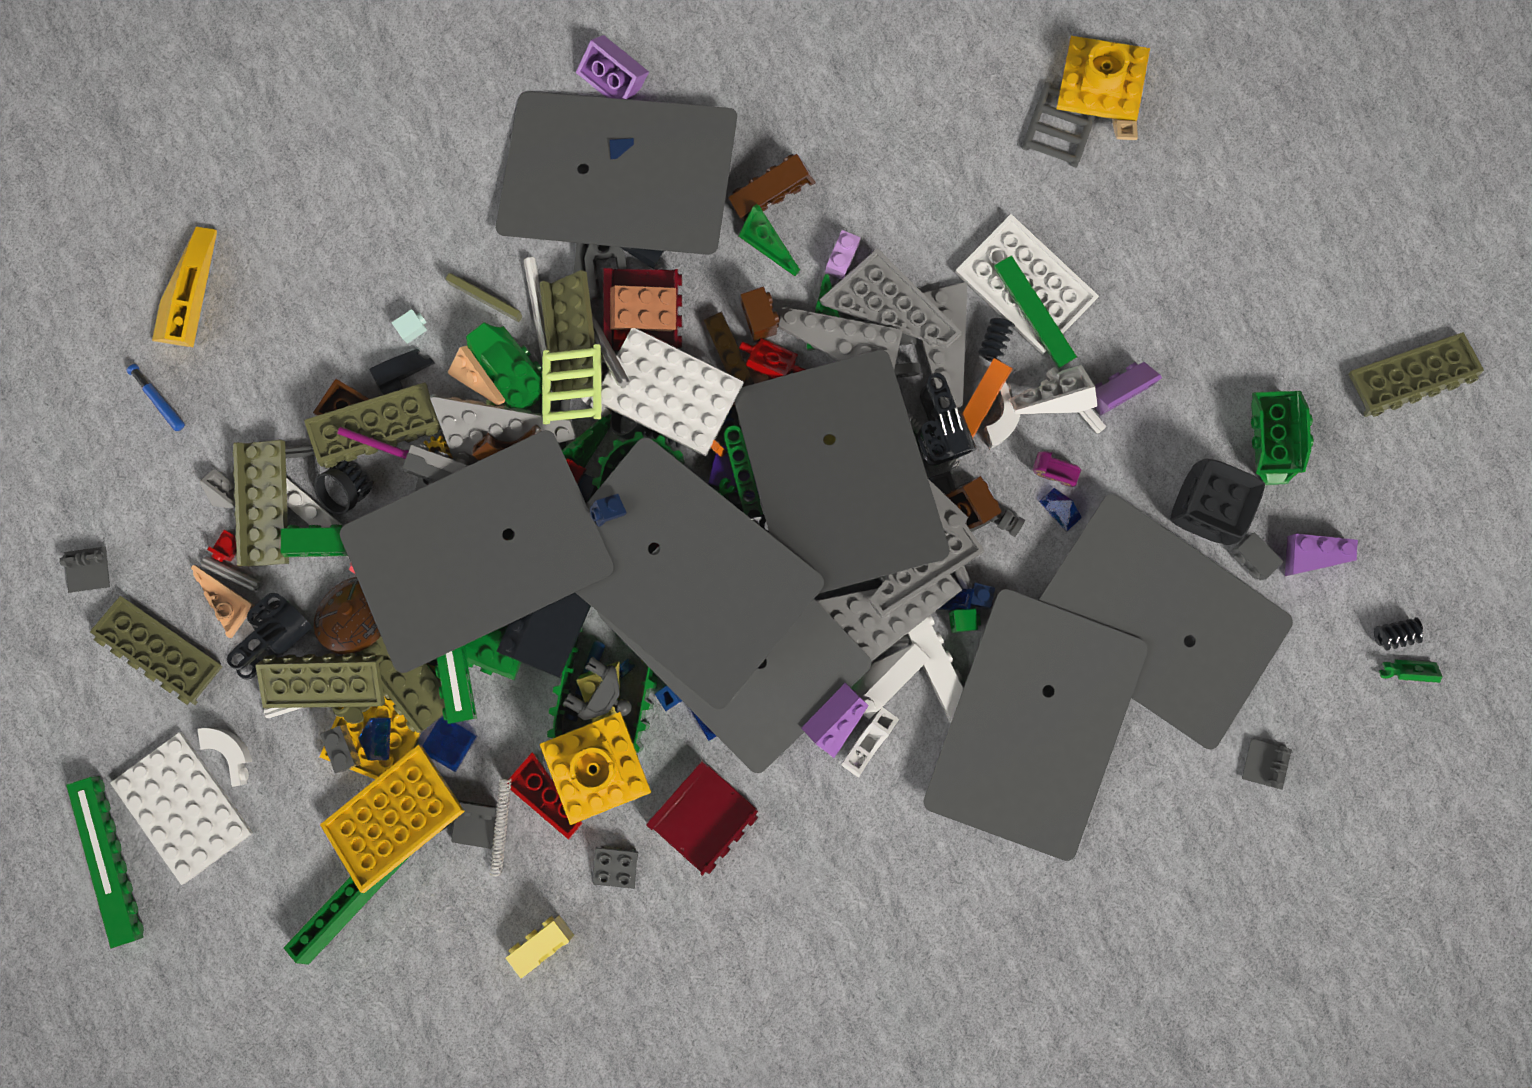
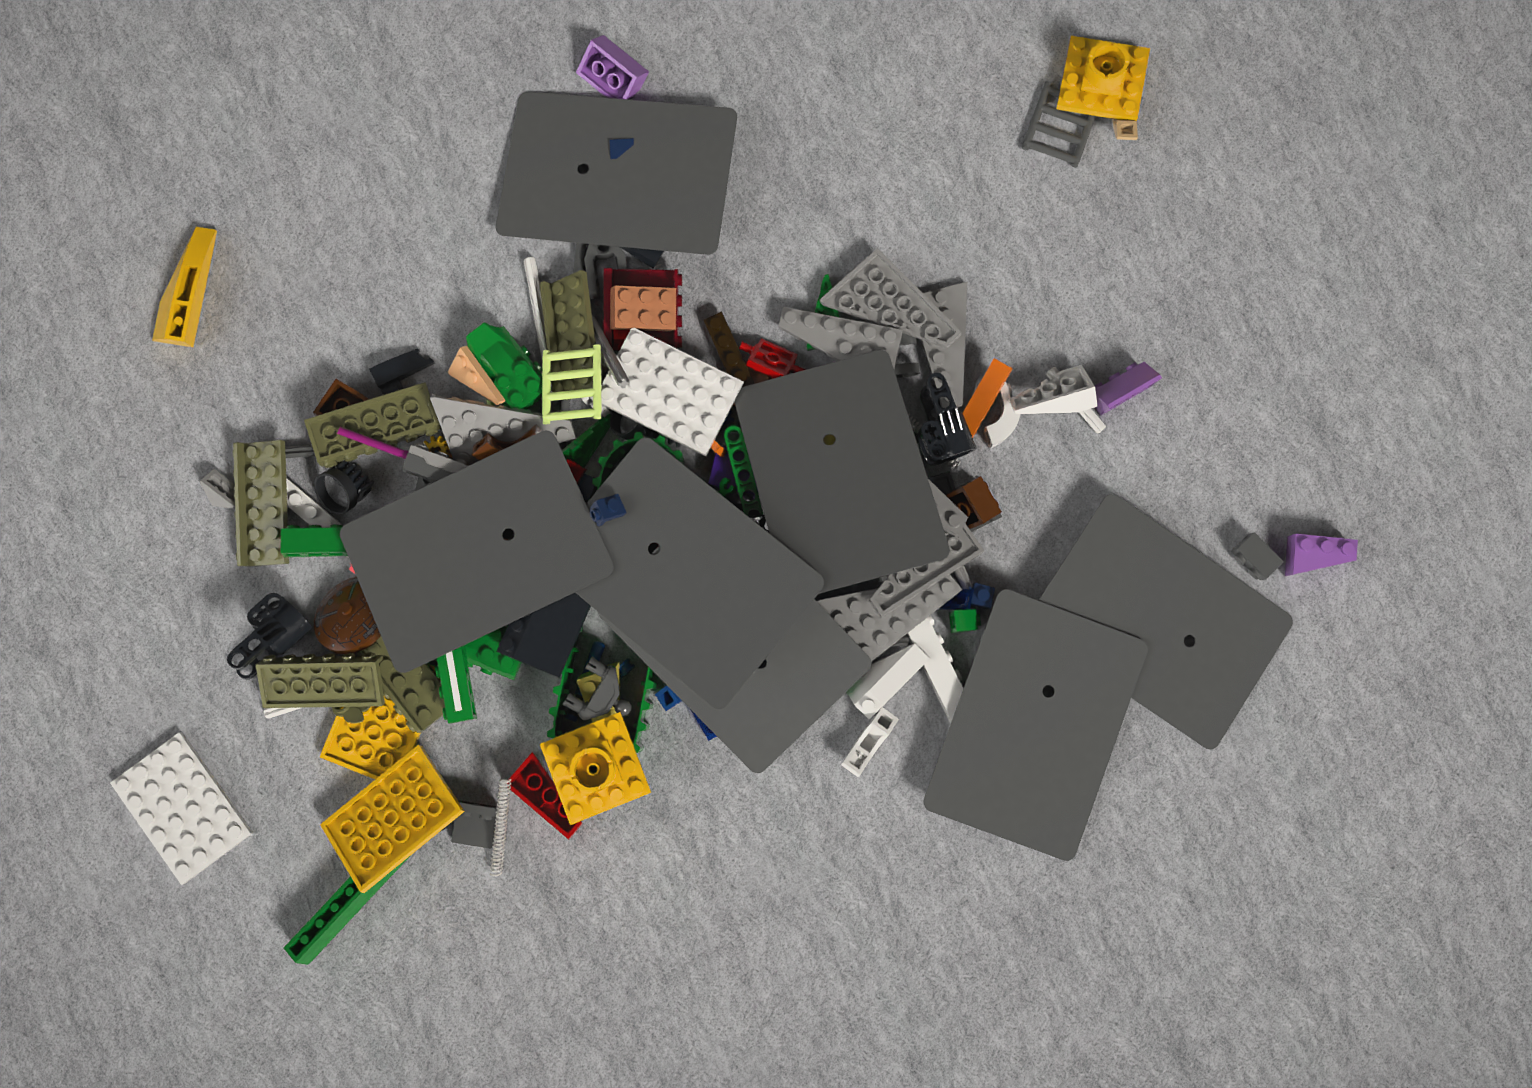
(86, 569): dark grey hinge -> none
(105, 861): green brick -> none
(155, 650): olive bracket -> none
(163, 407): blue piece -> none
(225, 547): red bracket -> none
(228, 605): light nougat wing -> none
(230, 573): light grey axle -> none
(232, 748): white arch -> none
(340, 749): dark grey brick -> none
(376, 738): clear blue slope -> none
(410, 325): light aqua brick -> none
(449, 743): clear blue plate -> none
(484, 297): olive tile -> none
(539, 945): light yellow wedge -> none
(615, 867): dark grey hinge -> none
(703, 818): dark red panel -> none
(759, 314): reddish brown brick -> none
(763, 237): green wing -> none
(772, 186): reddish brown wedge -> none
(836, 720): medium lavender wedge -> none
(842, 255): lavender brick -> none
(994, 339): black piece -> none
(1015, 525): dark grey wheel -> none
(1035, 311): green tile -> none
(1055, 284): white plate -> none
(1056, 469): magenta animal -> none
(1061, 508): clear blue slope -> none
(1217, 501): black piece -> none
(1266, 764): dark grey hinge -> none
(1281, 435): green slope -> none
(1399, 633): black piece -> none
(1412, 670): green plate -> none
(1416, 374): olive bracket -> none

